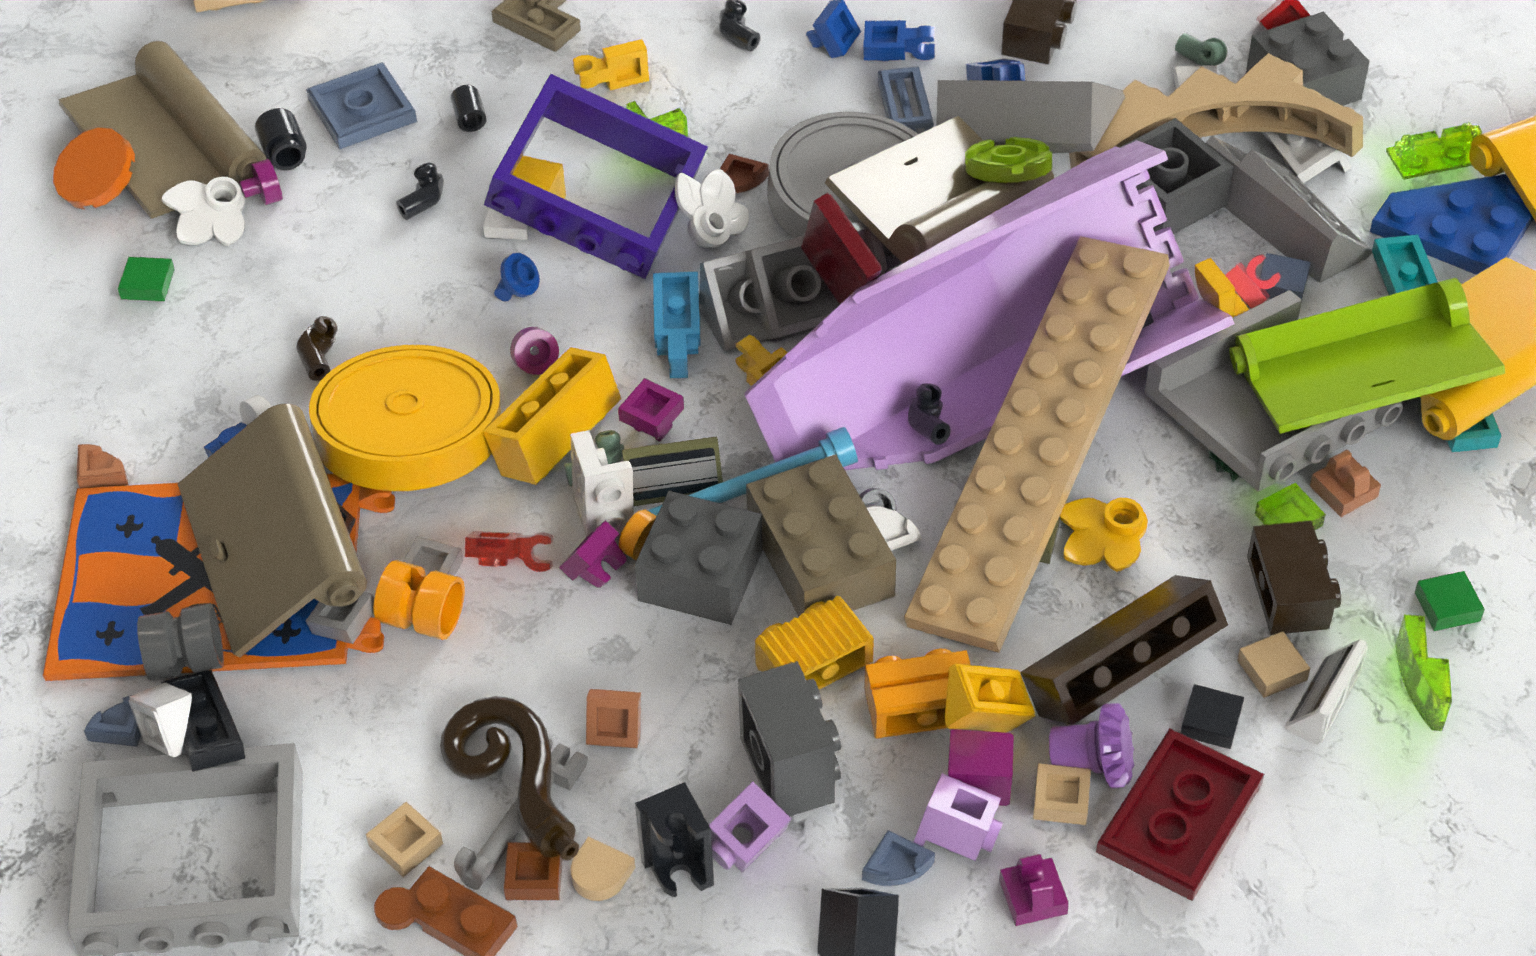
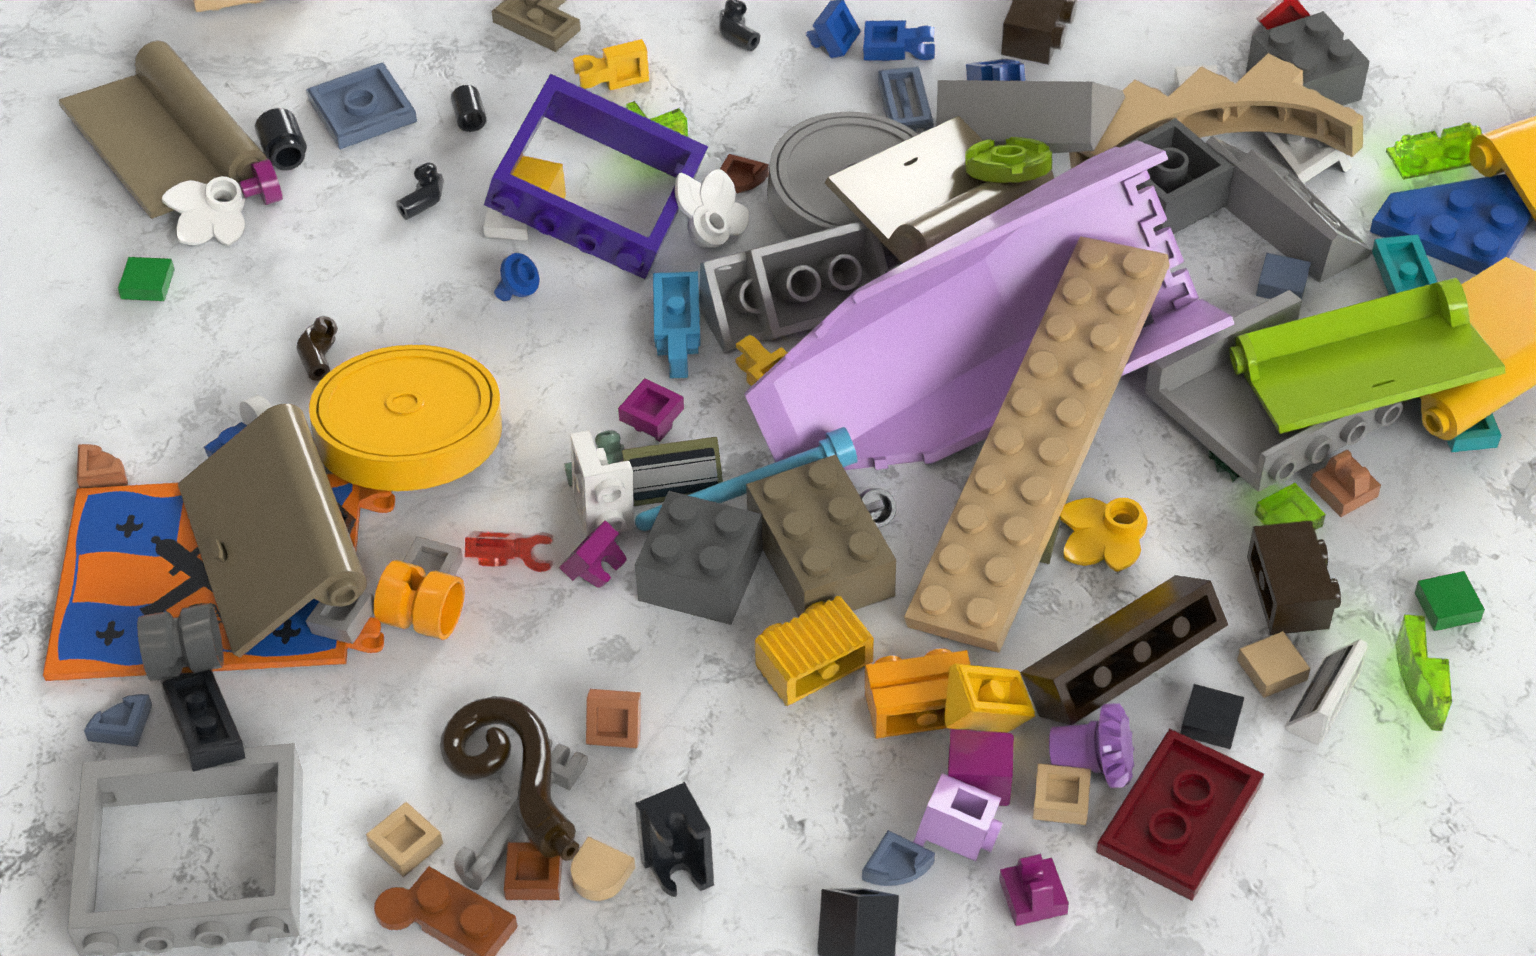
(93, 168): orange tile -> none
(162, 717): white slope -> none
(538, 424): yellow brick -> none
(543, 354): magenta tile -> none
(636, 532): light orange tile -> none
(757, 814): lavender brick -> none
(789, 738): dark grey brick -> none
(838, 249): dark red tile -> none
(894, 527): white tile -> none
(925, 414): black arm -> none
(1205, 53): sand green arm -> none
(1217, 288): yellow slope -> none
(1249, 285): coral tile -> none

